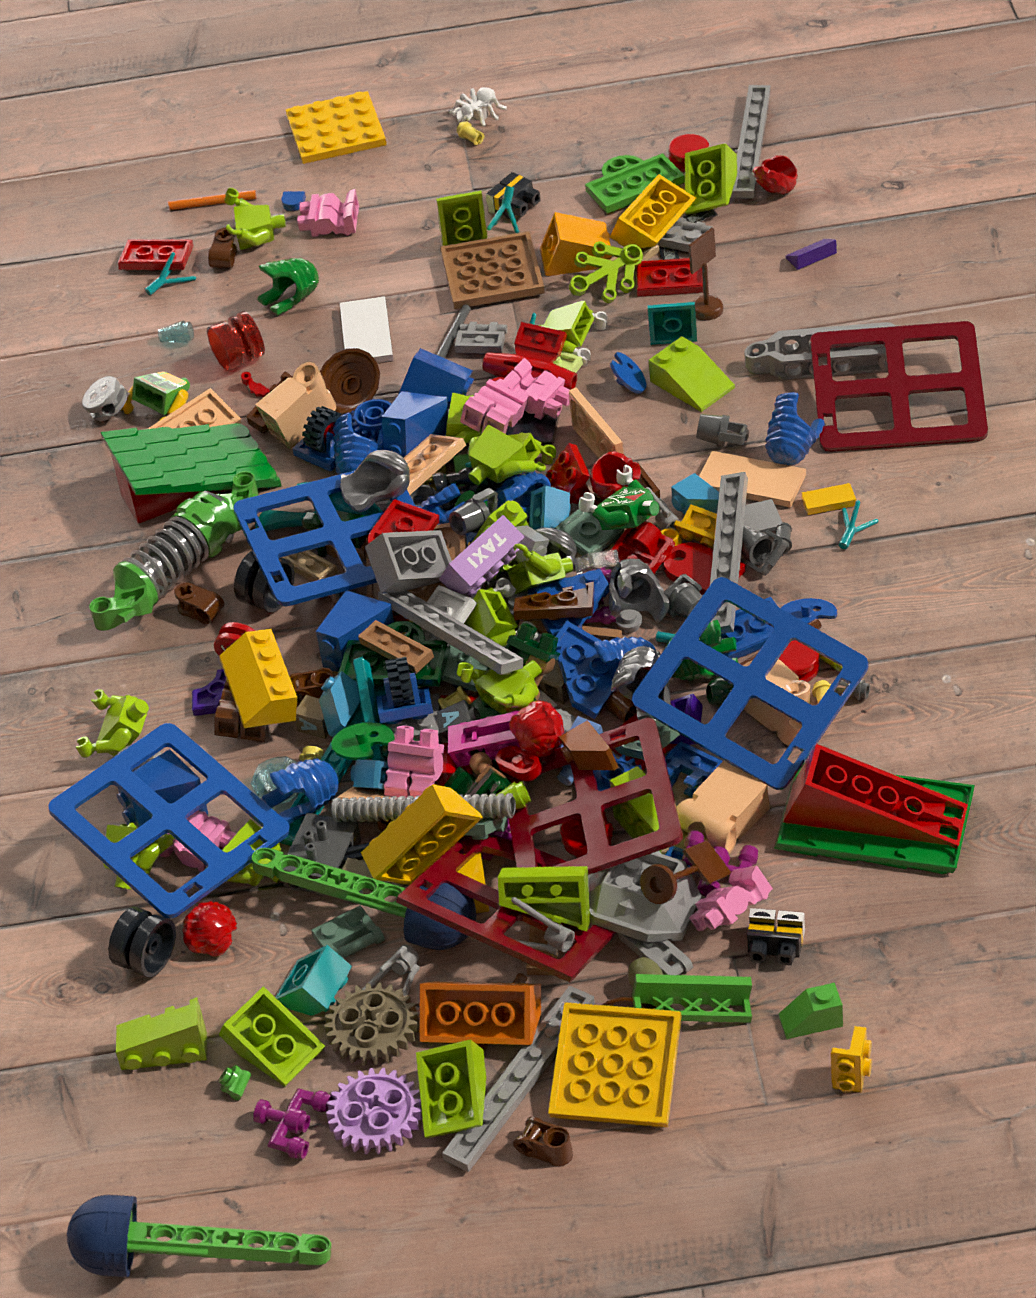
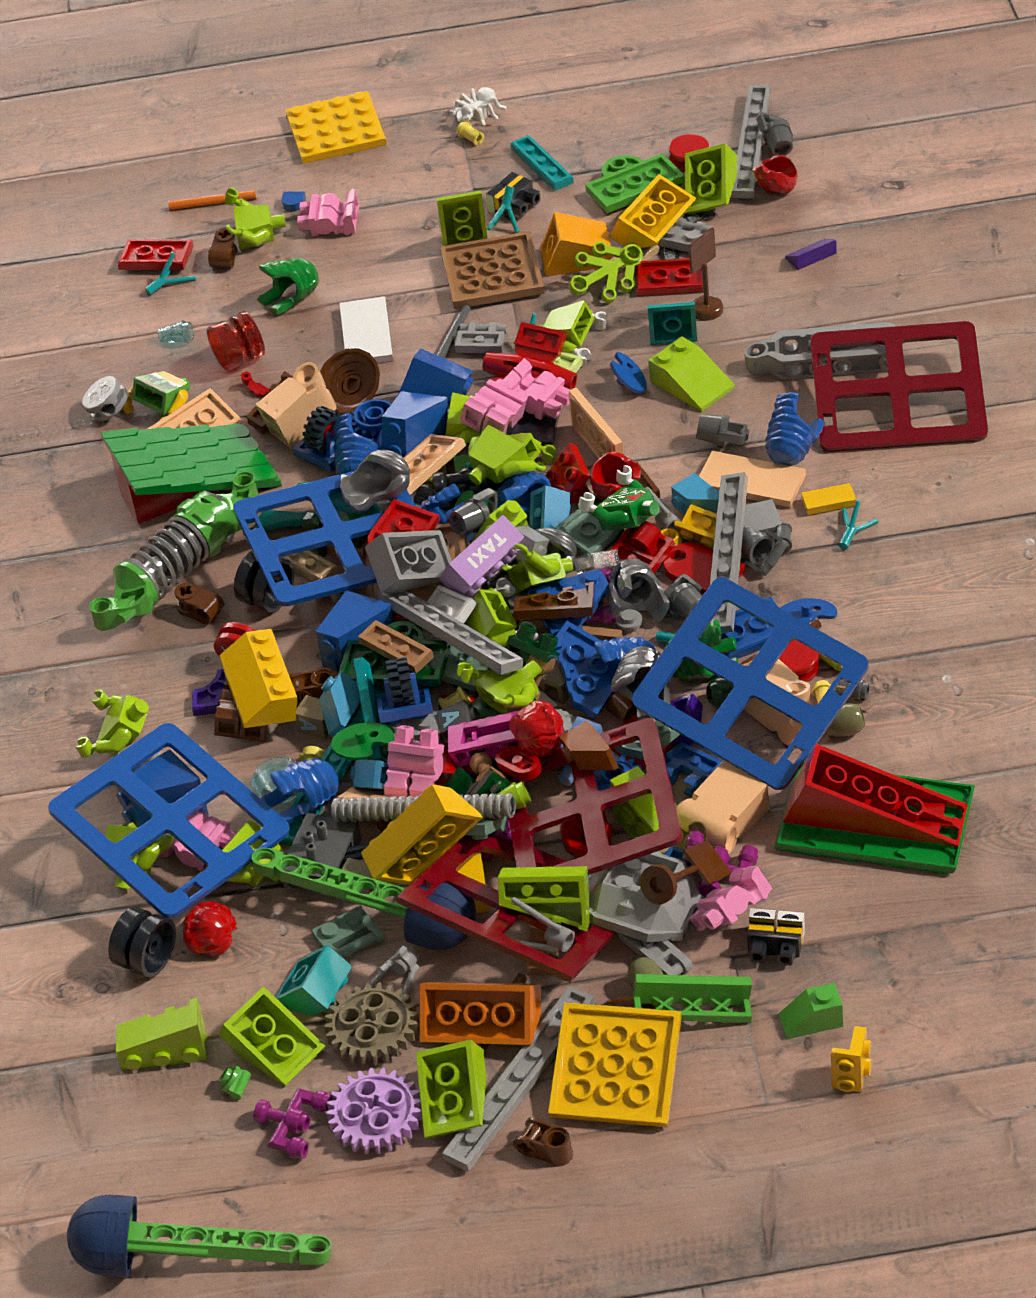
(542, 163): none -> teal tile
(776, 133): none -> dark grey piece
(847, 722): none -> olive animal

